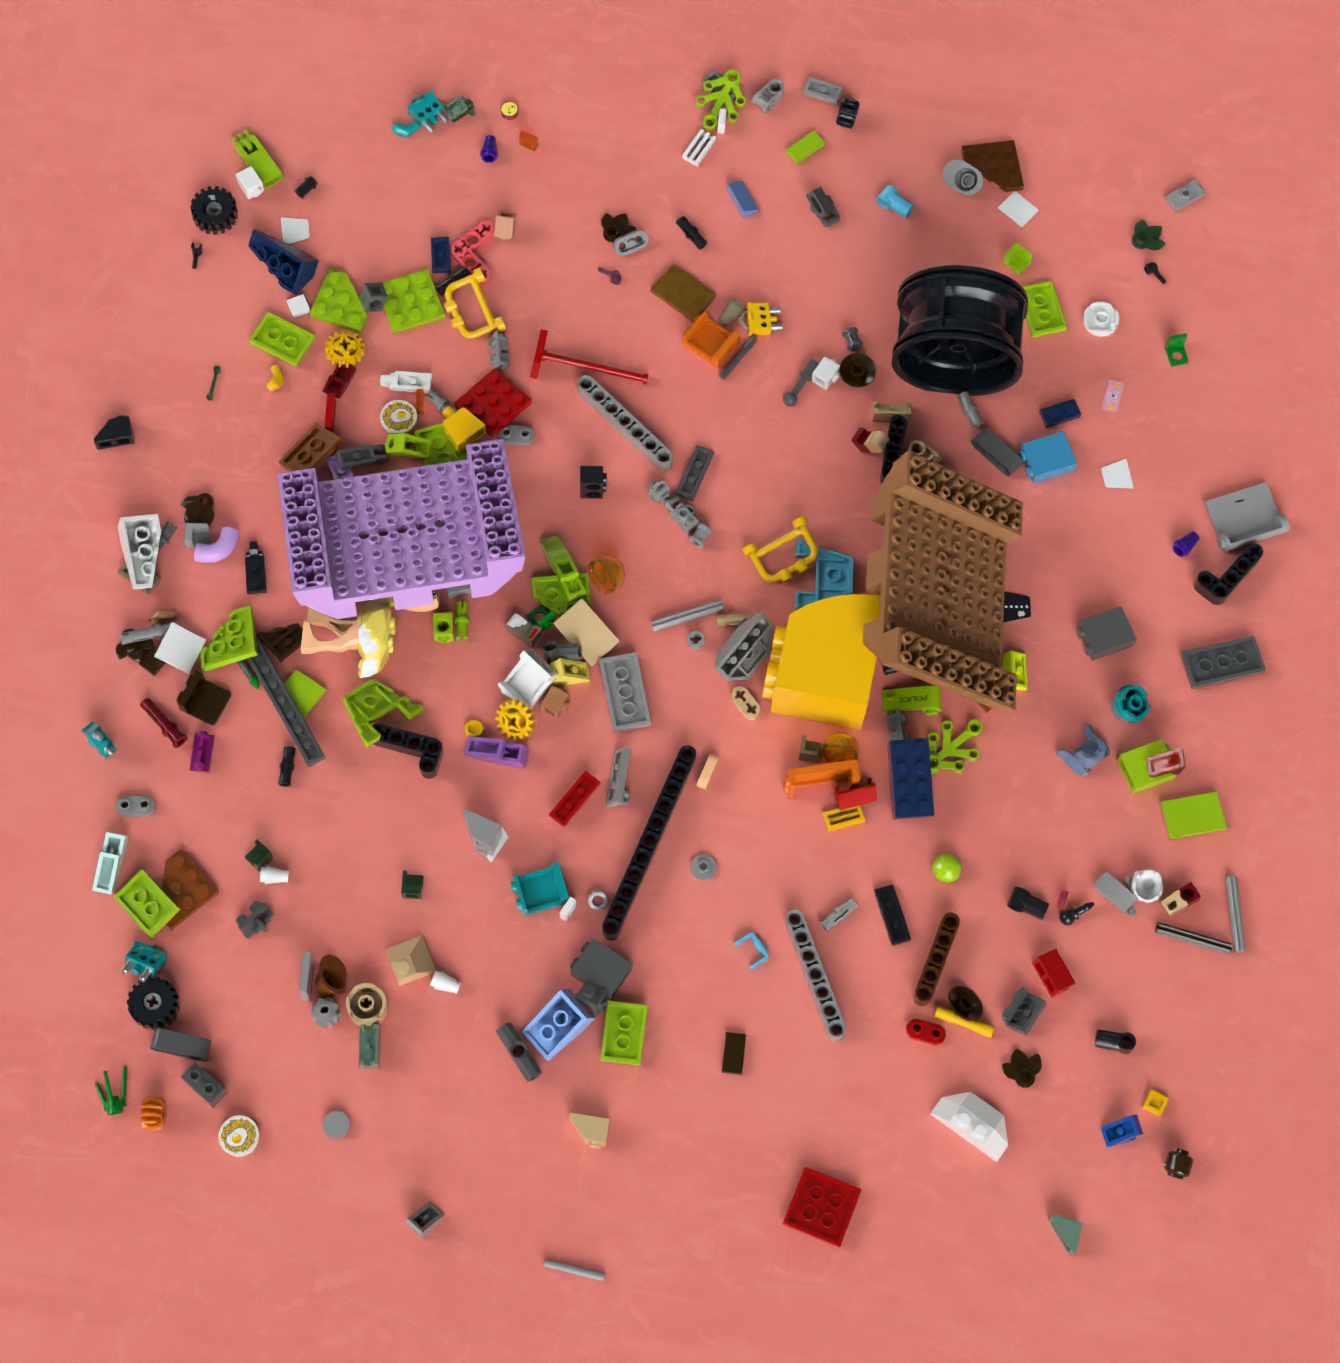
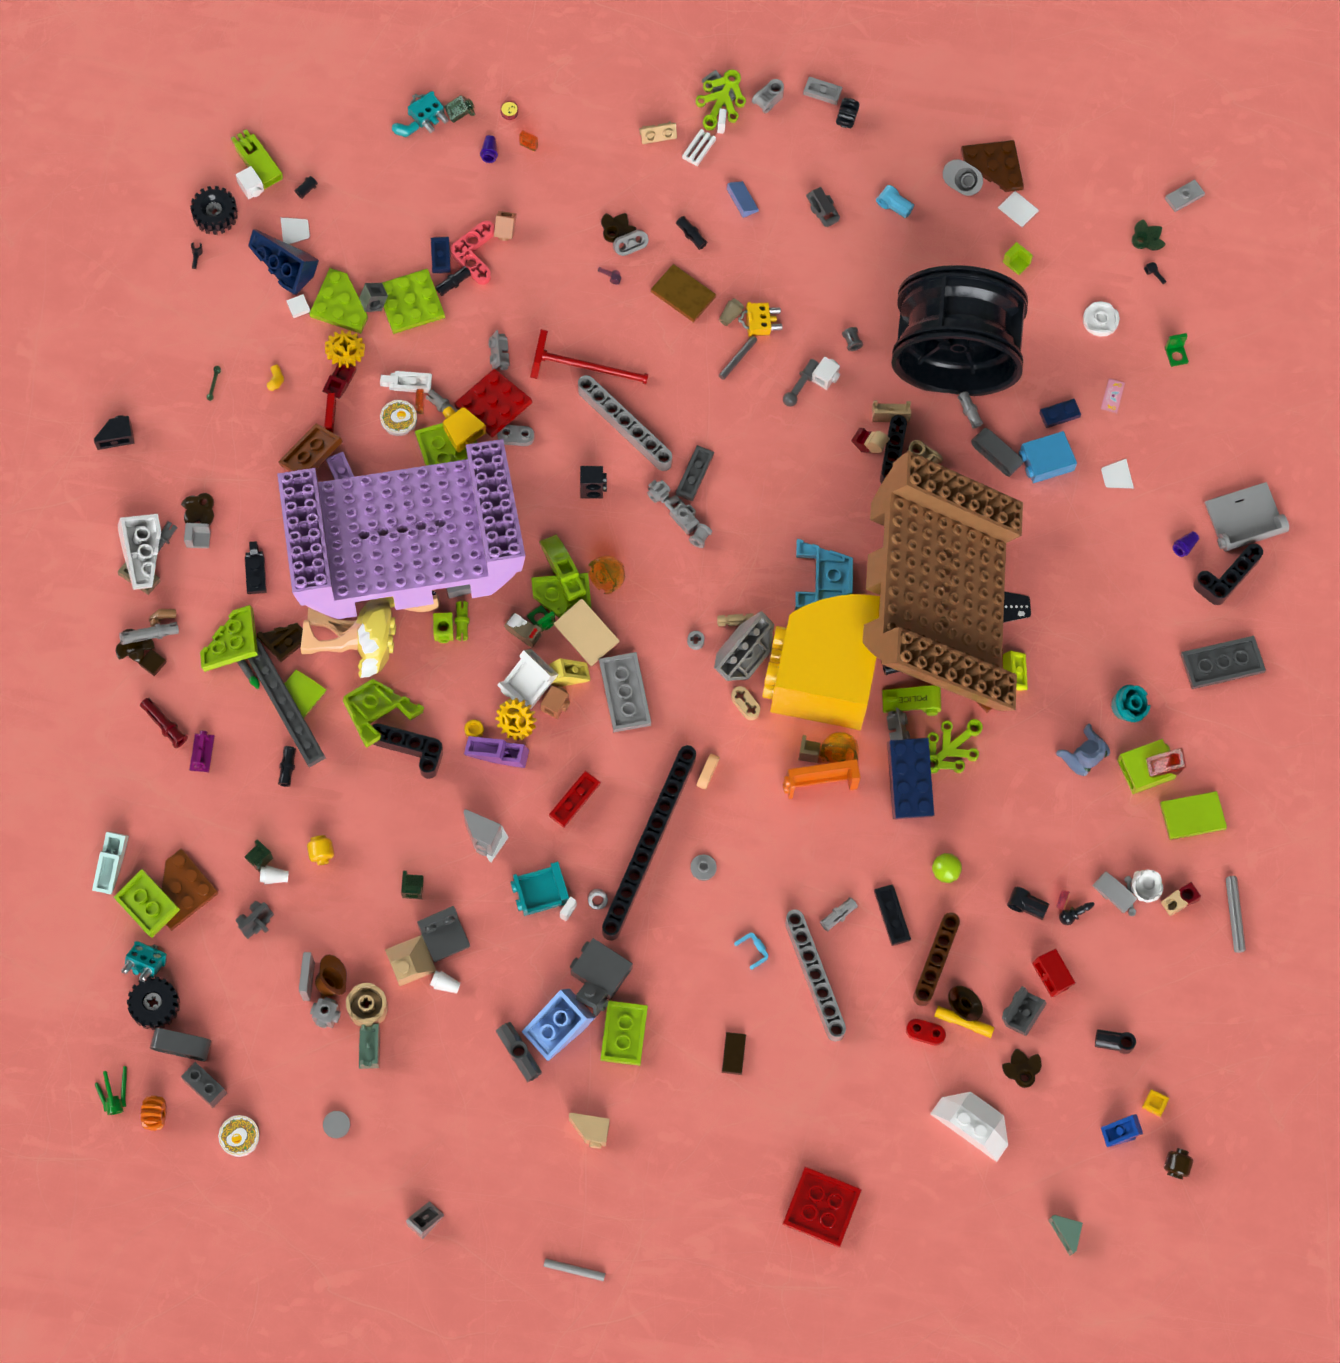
(99, 740): teal piece -> none
(134, 806): light grey plate -> none
(180, 648): white tile -> none
(203, 699): dark brown bracket -> none
(220, 549): lavender cylinder -> none
(282, 339): lime plate -> none
(320, 849): none -> yellow head
(361, 456): dark grey hinge -> none
(399, 445): lime torso -> none
(443, 934): none -> dark grey bracket
(457, 322): yellow bar -> none
(554, 651): dark grey piece -> none
(616, 793): light grey hinge -> none
(658, 133): none -> tan hinge
(687, 615): light grey axle -> none
(710, 340): orange panel -> none
(801, 565): yellow bar -> none
(805, 147): lime tile -> none
(855, 796): red hinge -> none
(861, 364): dark brown dish -> none
(861, 819): yellow tile -> none
(1044, 310): lime tile -> none
(1106, 633): dark grey brick -> none
(1193, 938): axle -> none

